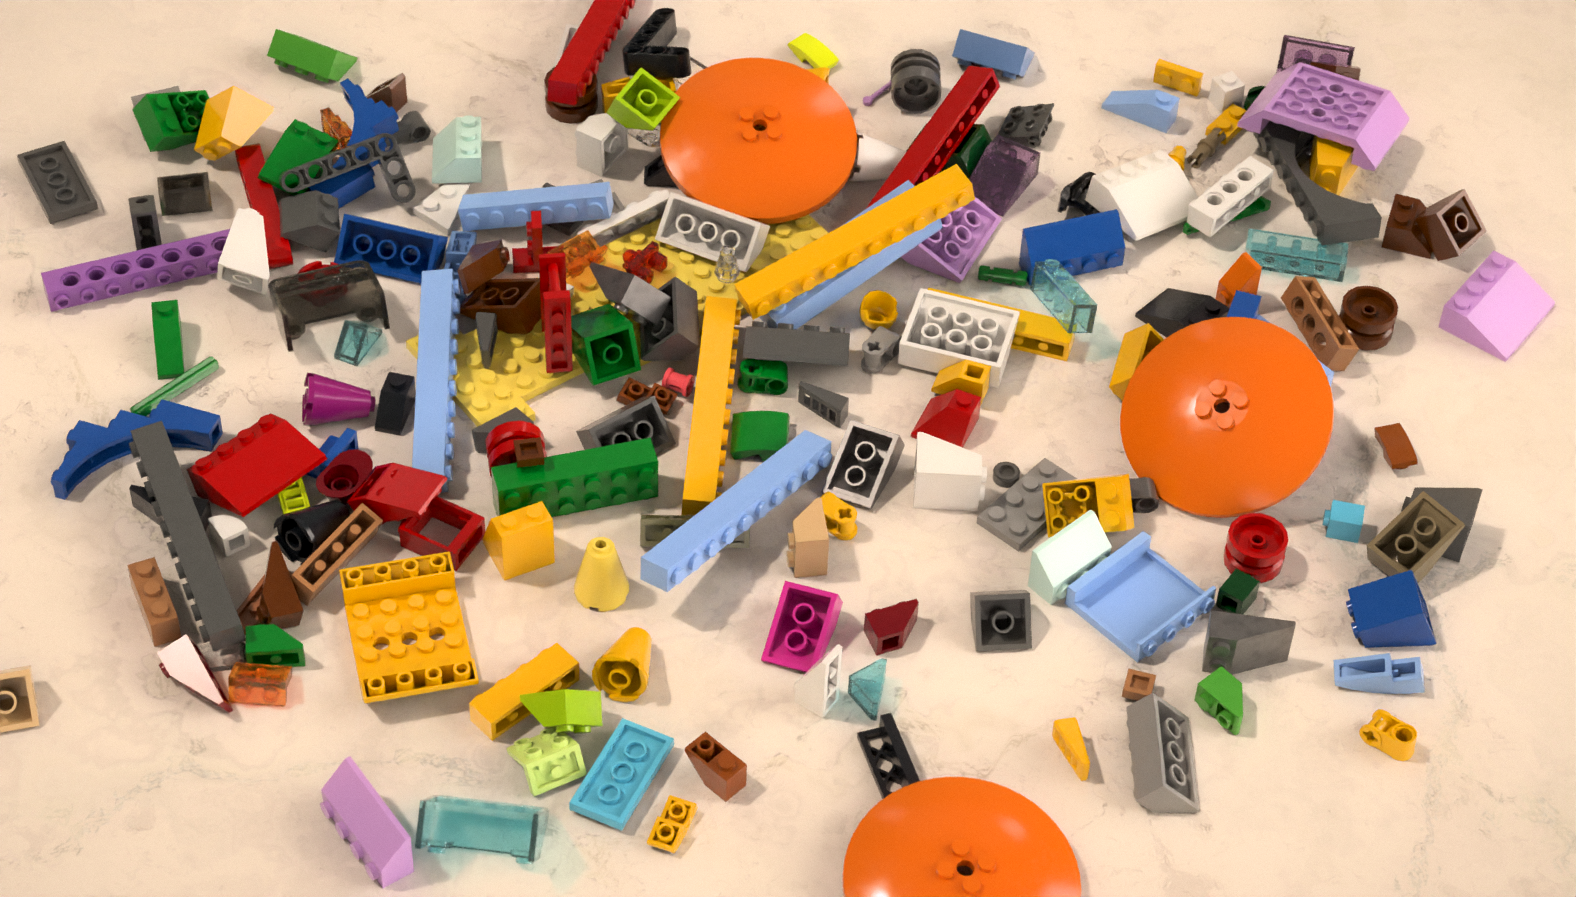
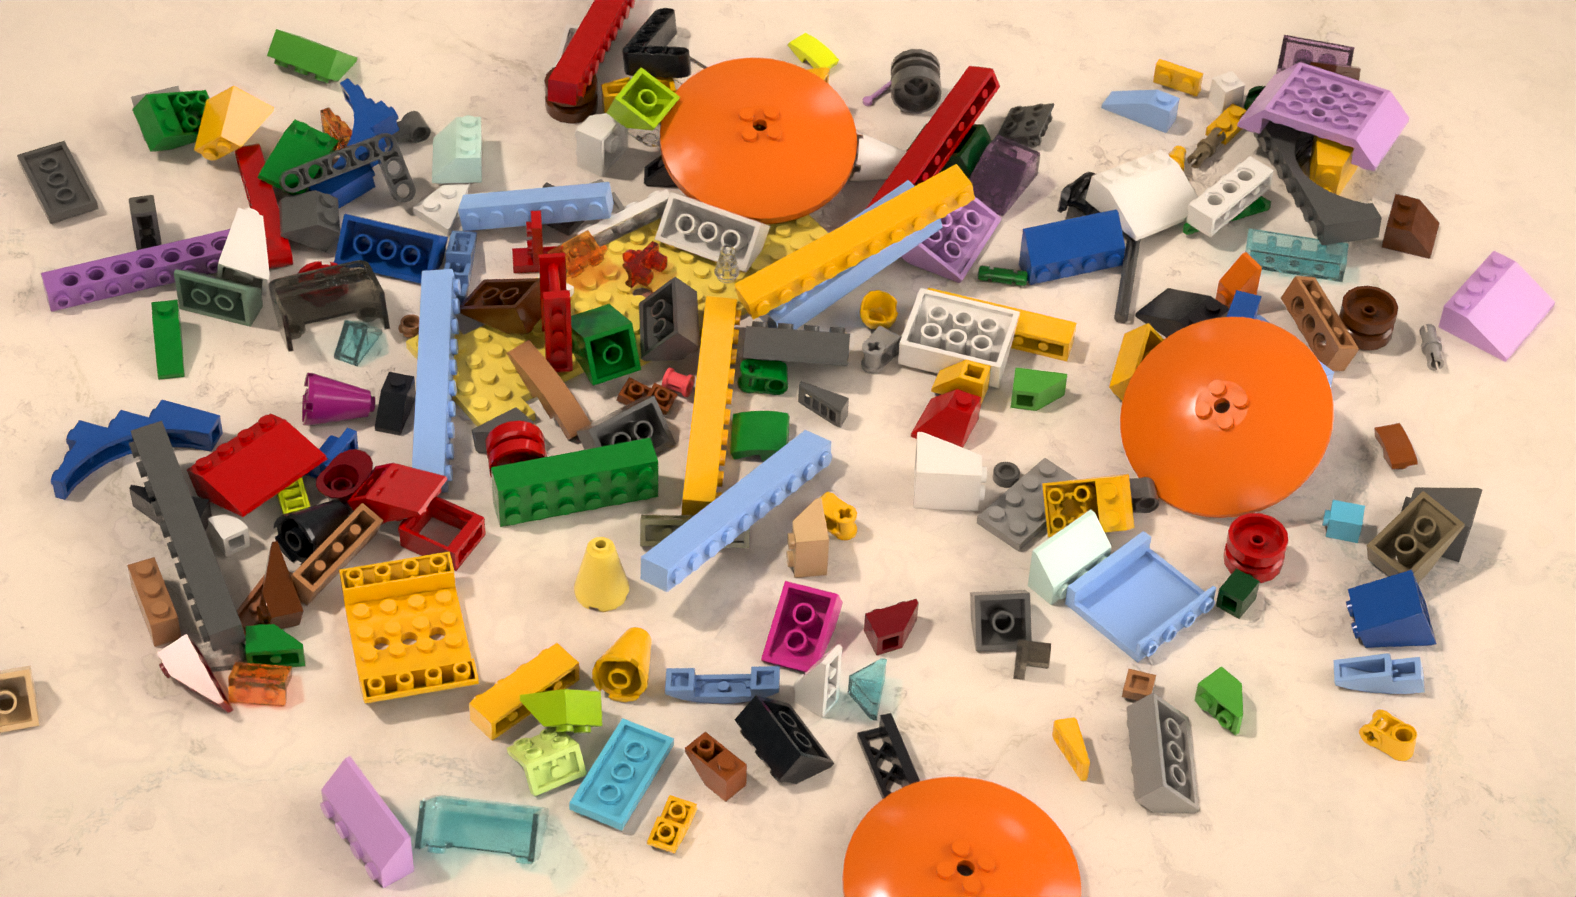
(176, 386): axle -> none
(184, 193): clear smoke slope -> none
(217, 297): none -> sand green slope
(391, 92): reddish brown slope -> none
(409, 326): none -> medium nougat plate
(482, 264): reddish brown slope -> none
(487, 333): dark grey slope -> none
(521, 540): yellow slope -> none
(528, 452): reddish brown plate -> none
(549, 388): none -> medium nougat slope
(631, 294): flat silver slope -> none
(722, 688): none -> medium blue slope
(782, 740): none -> black slope
(863, 464): flat silver slope -> none
(992, 53): medium blue slope -> none
(1031, 655): none -> clear smoke panel
(1036, 388): none -> bright green slope
(1063, 296): clear light blue brick -> none
(1127, 280): none -> dark grey axle
(1245, 642): flat silver slope -> none
(1431, 347): none -> light grey pin
(1451, 225): reddish brown slope -> none

